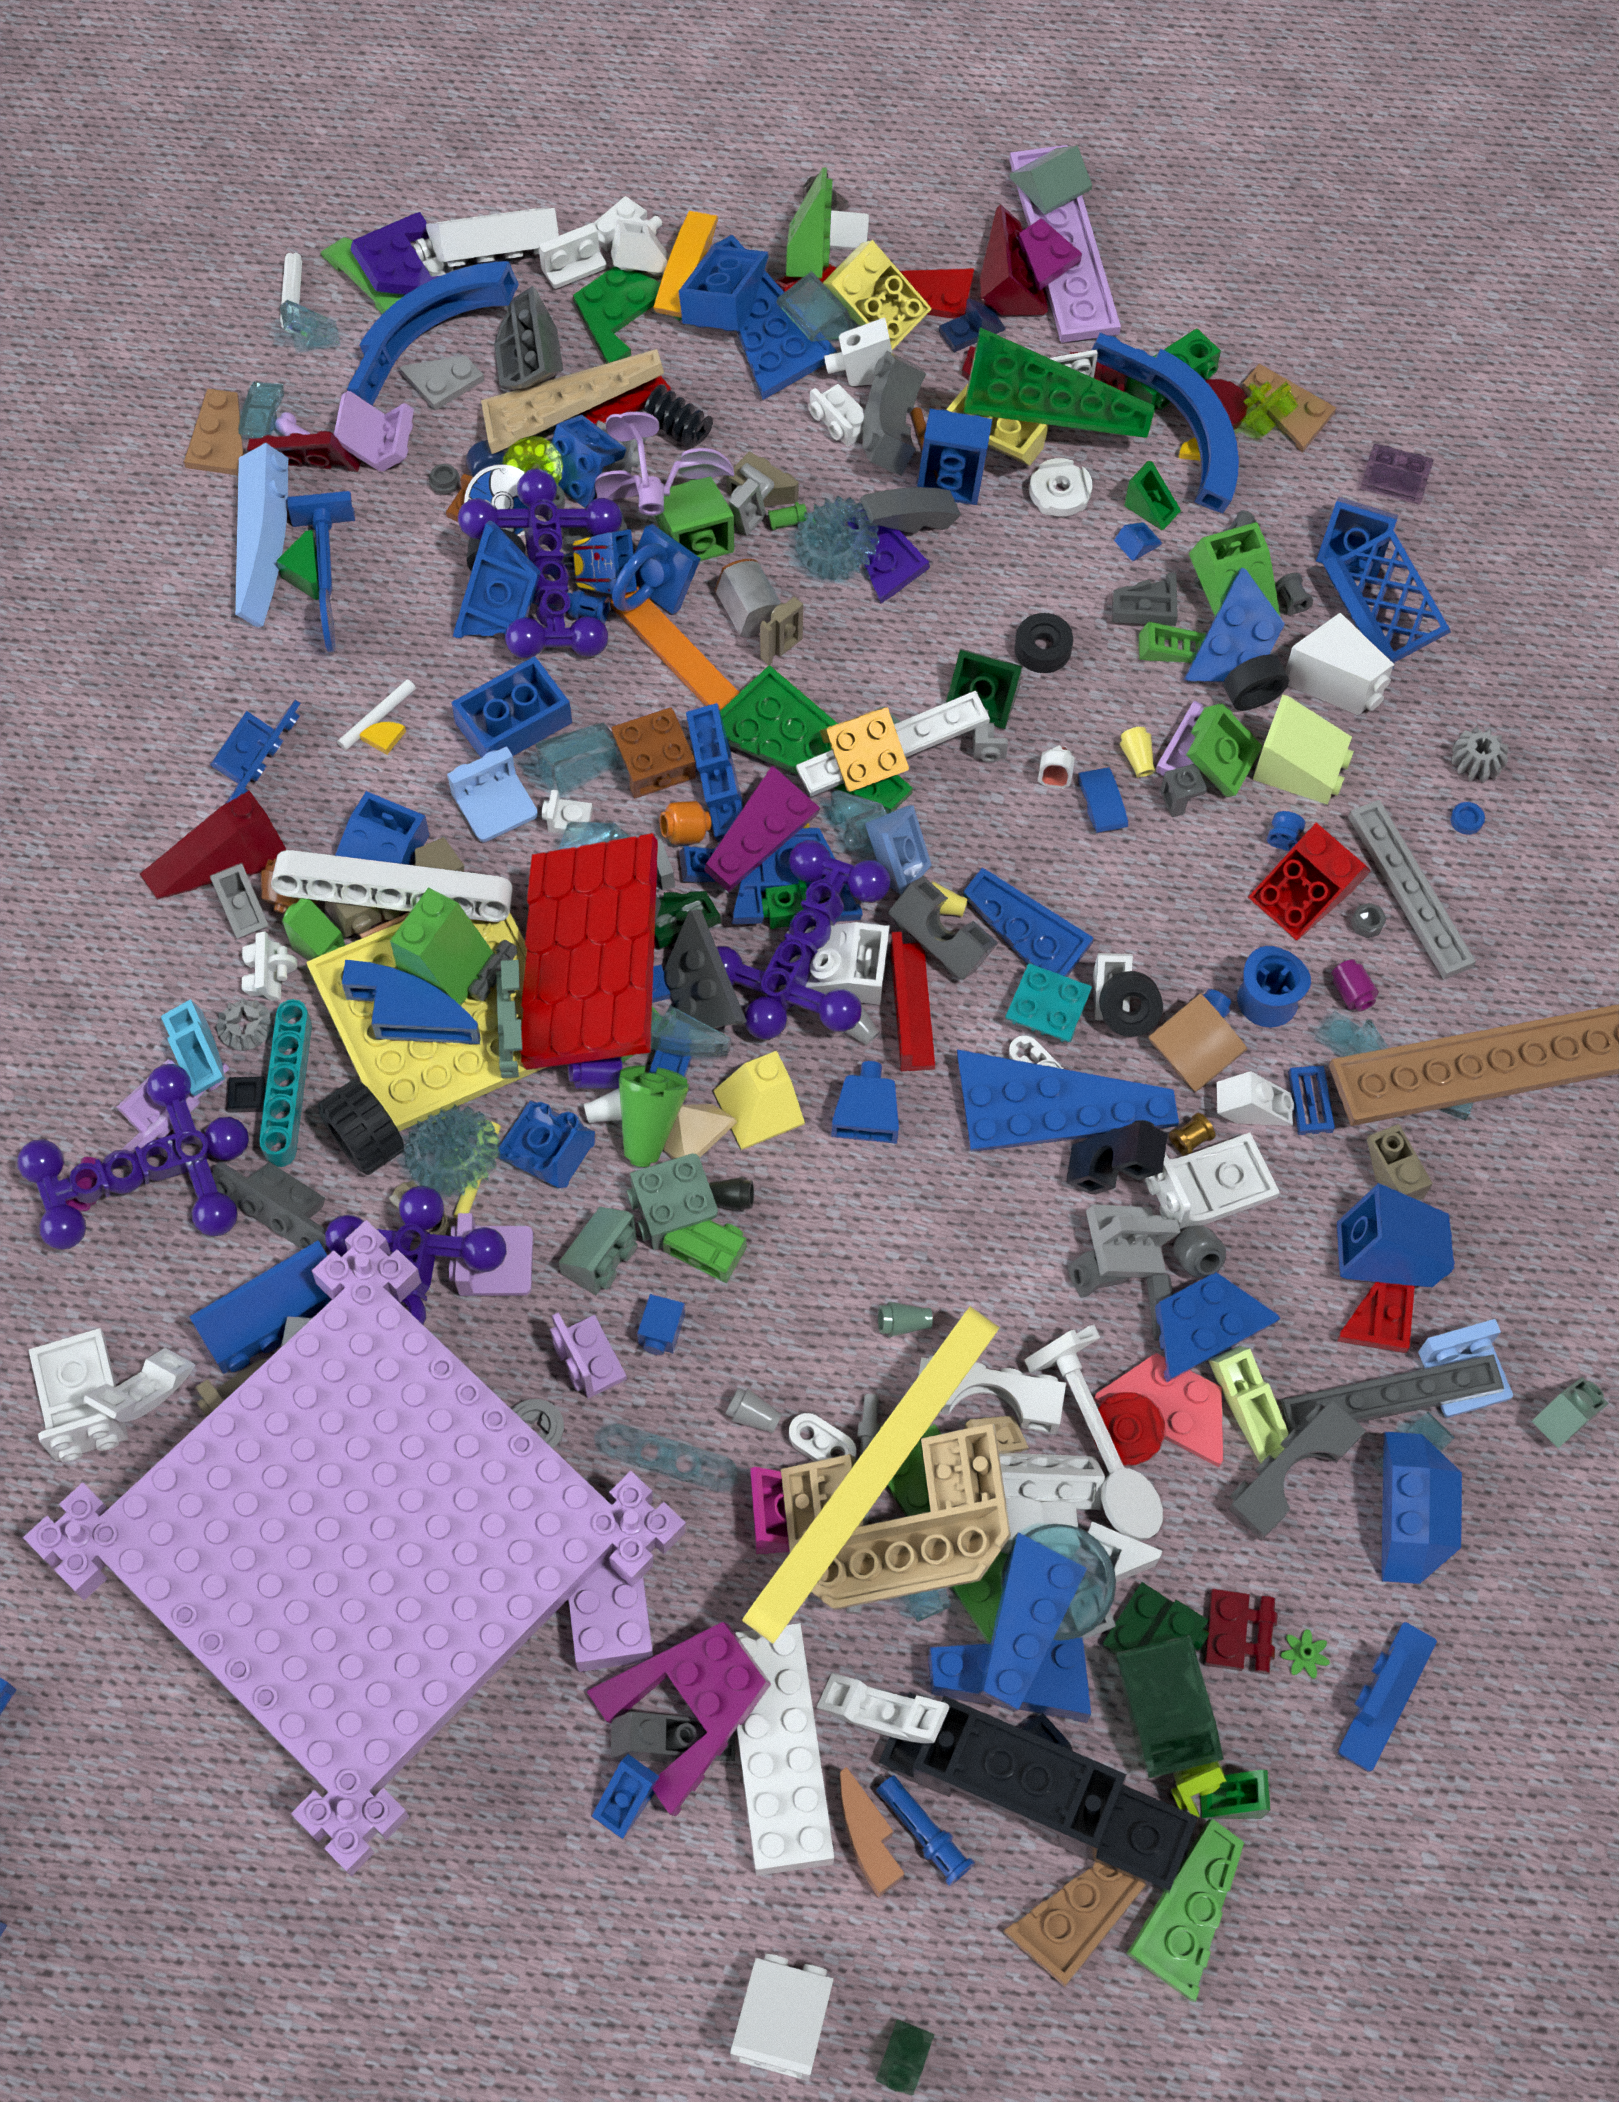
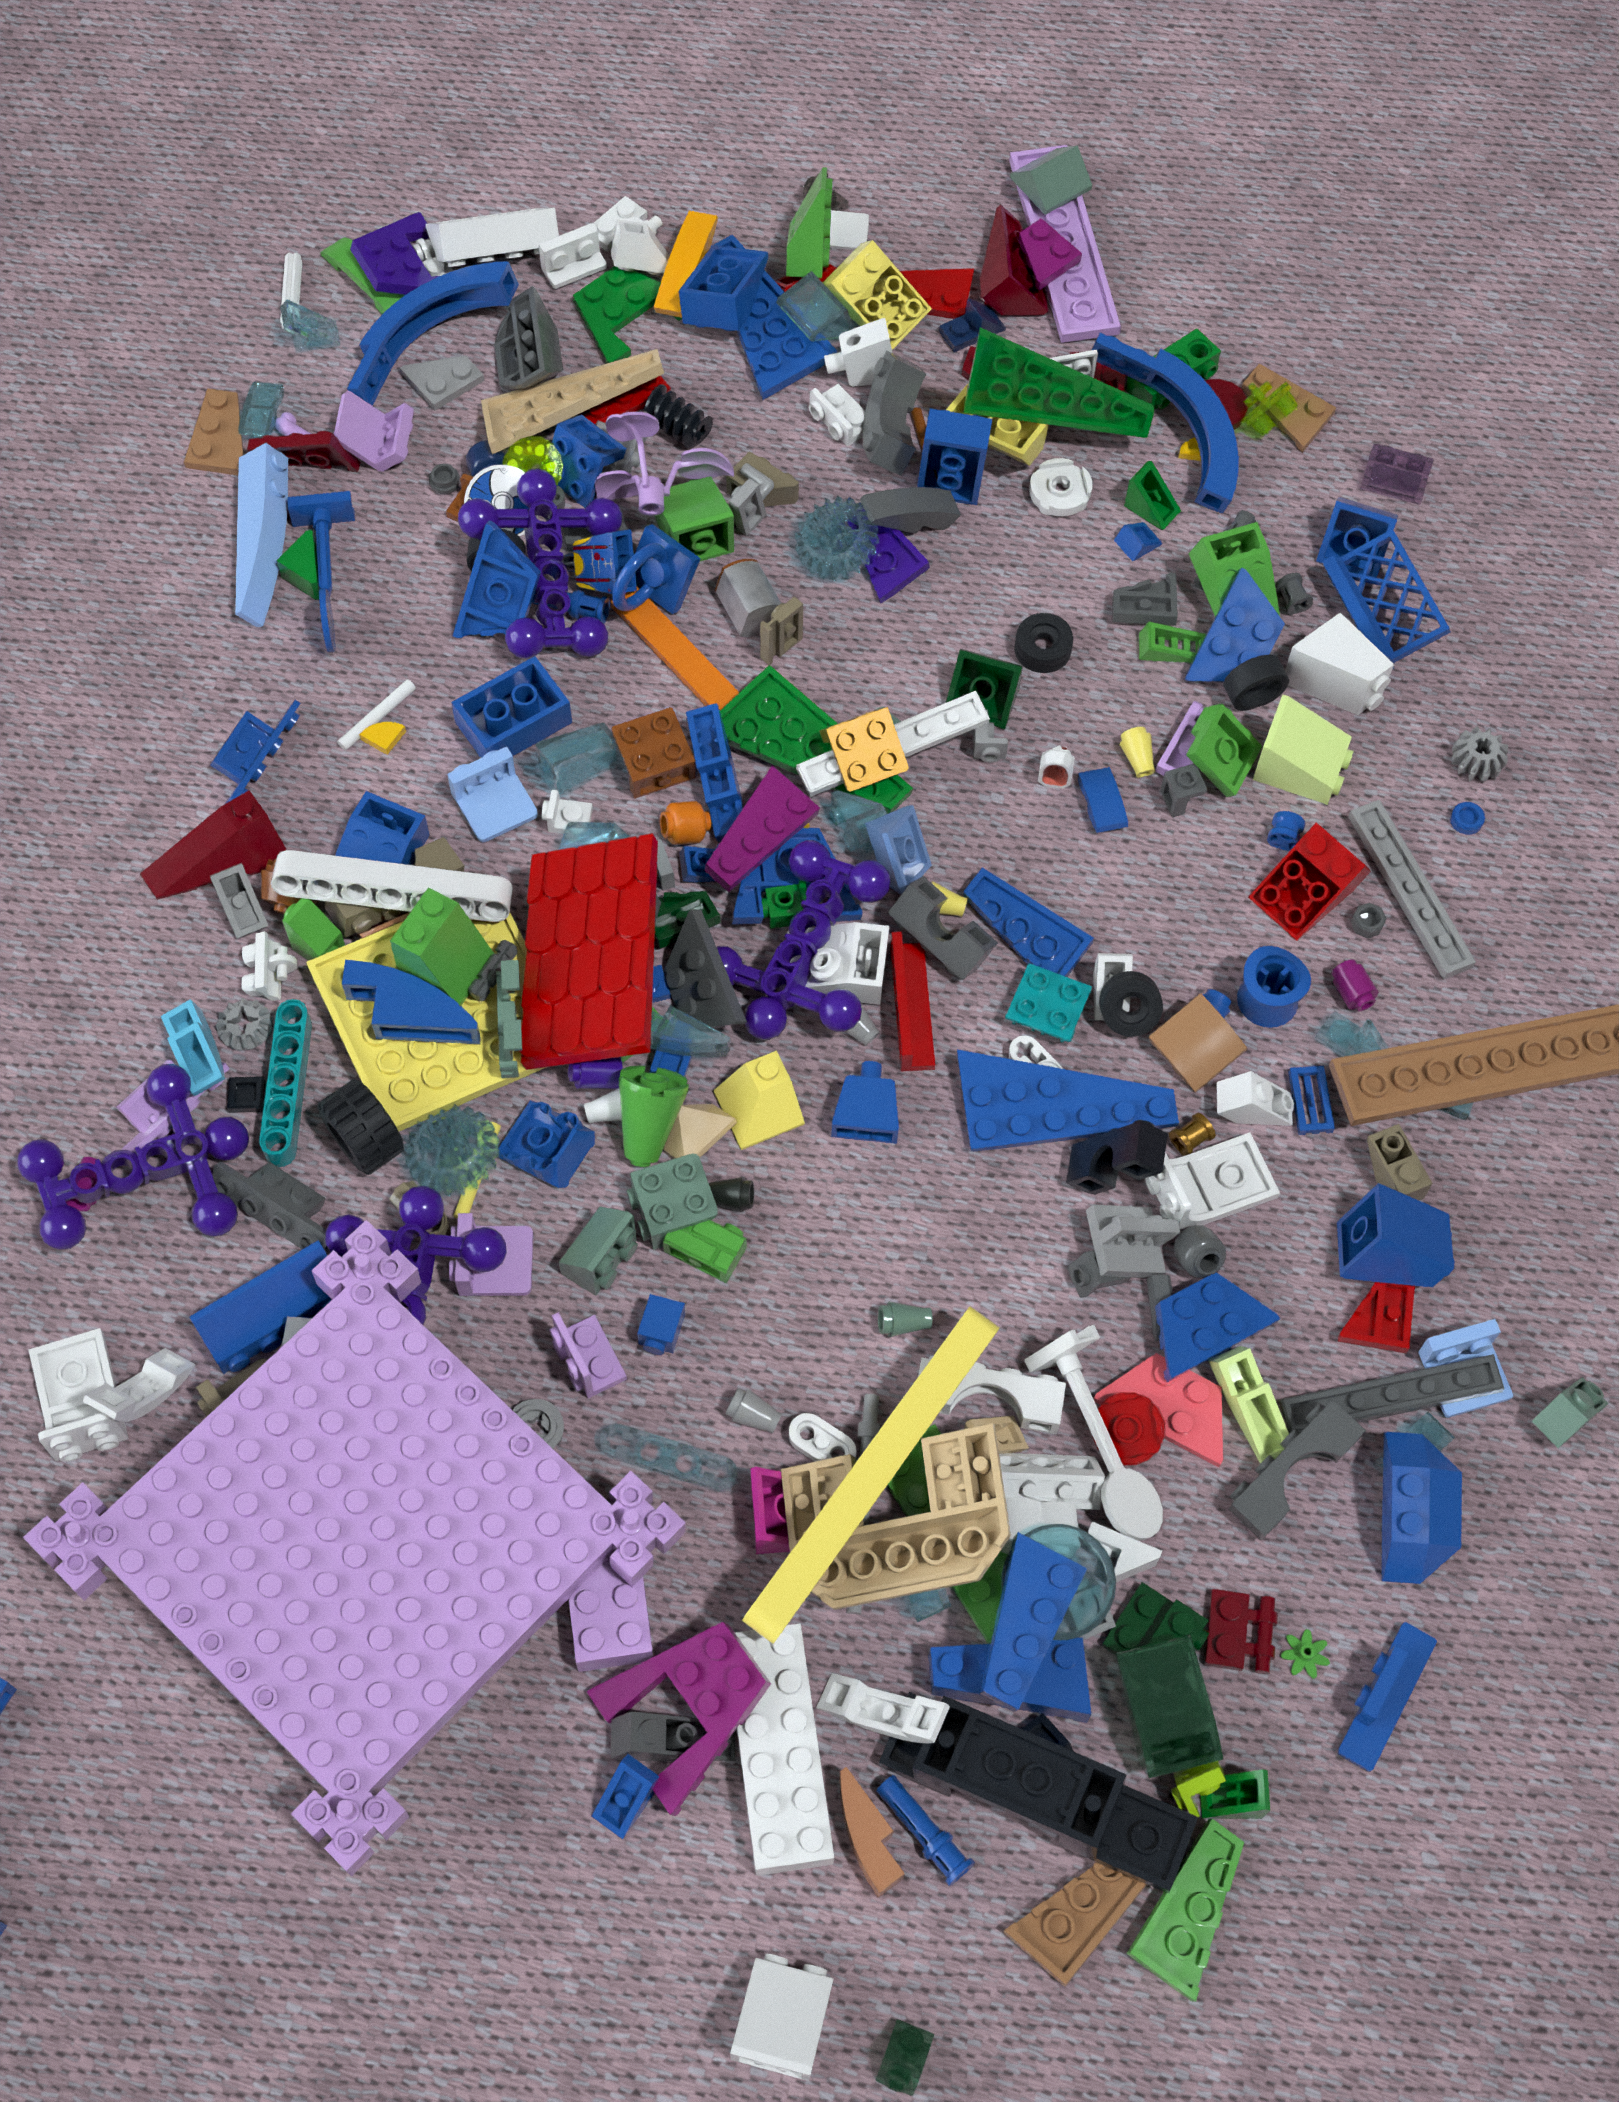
(787, 516): bright green pin -> none

